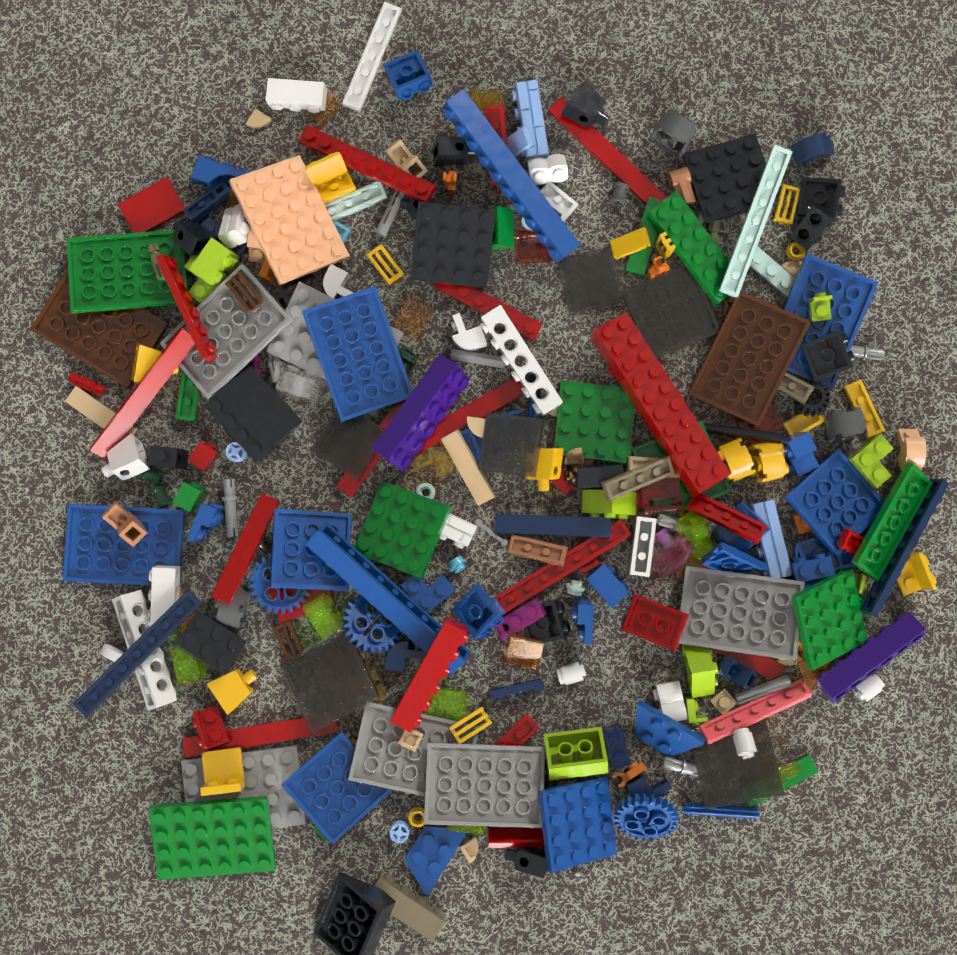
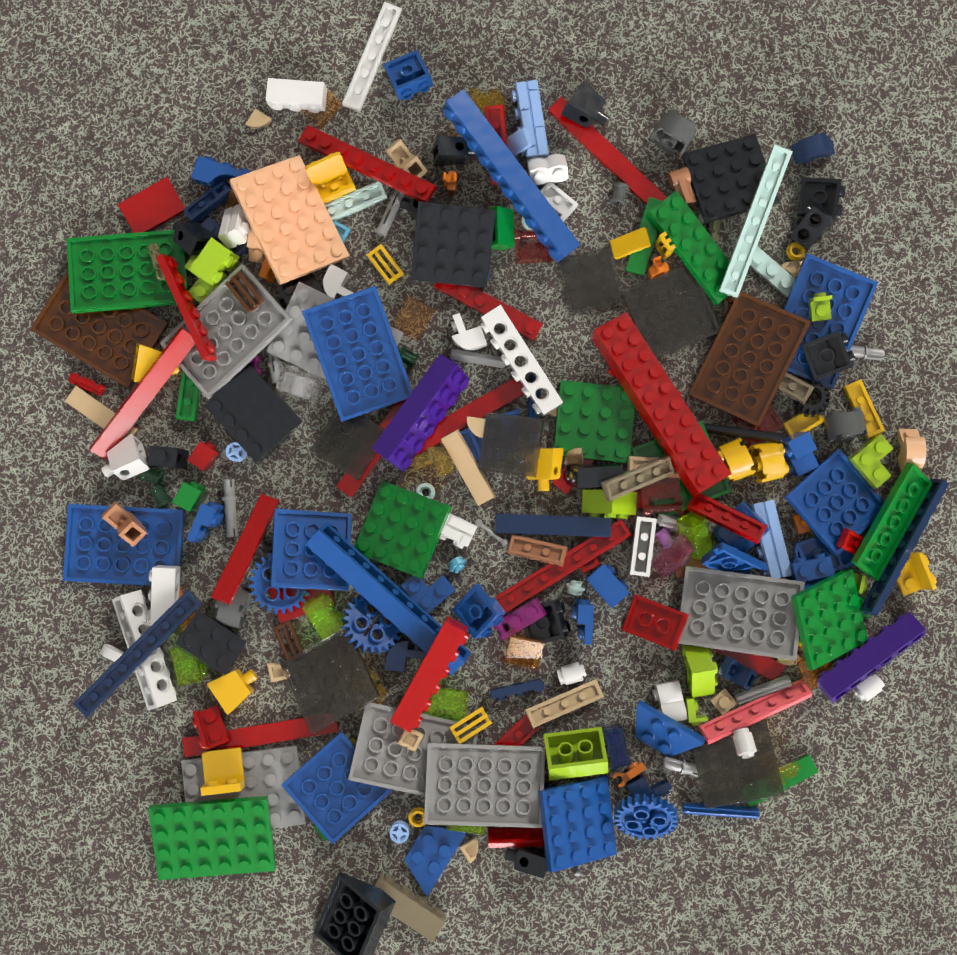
(275, 672): none -> tan tile
(564, 703): none -> tan plate
(782, 220): yellow tile -> none

